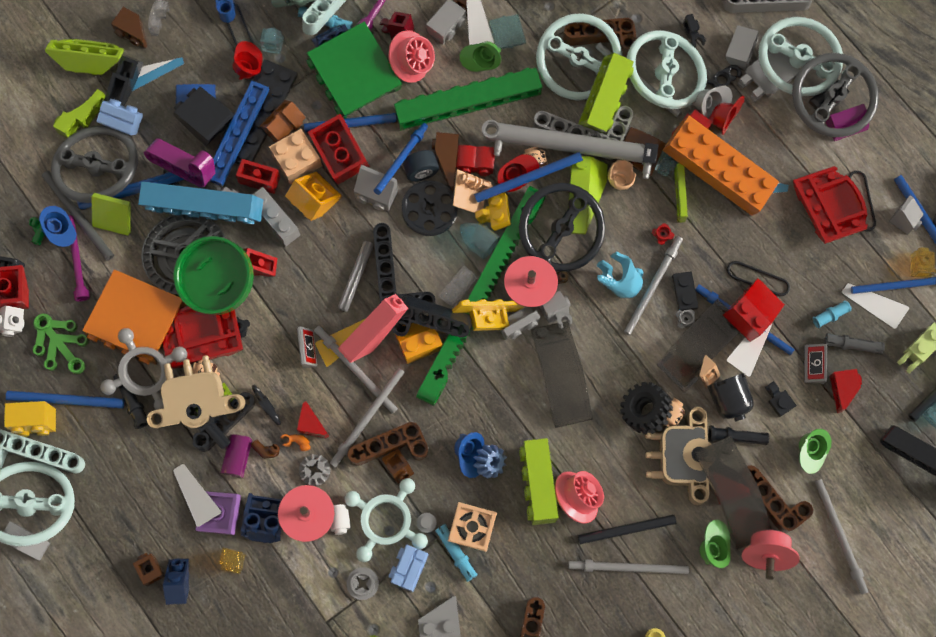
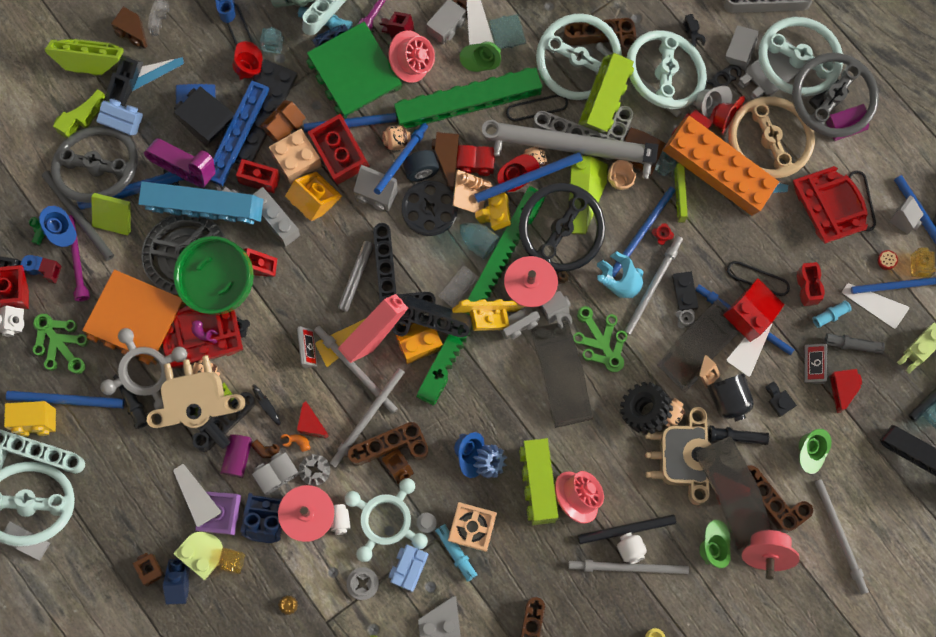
(37, 265): none -> leg
(199, 333): none -> magenta arm
(200, 553): none -> yellowish green slope
(275, 473): none -> light grey brick
(288, 605): none -> pearl gold piece
(396, 137): none -> light nougat head
(535, 100): none -> black piece
(601, 342): none -> bright green plant
(631, 548): none -> white head
(644, 228): none -> blue bar
(772, 134): none -> tan piece
(812, 289): none -> red brick
(887, 260): none -> tile

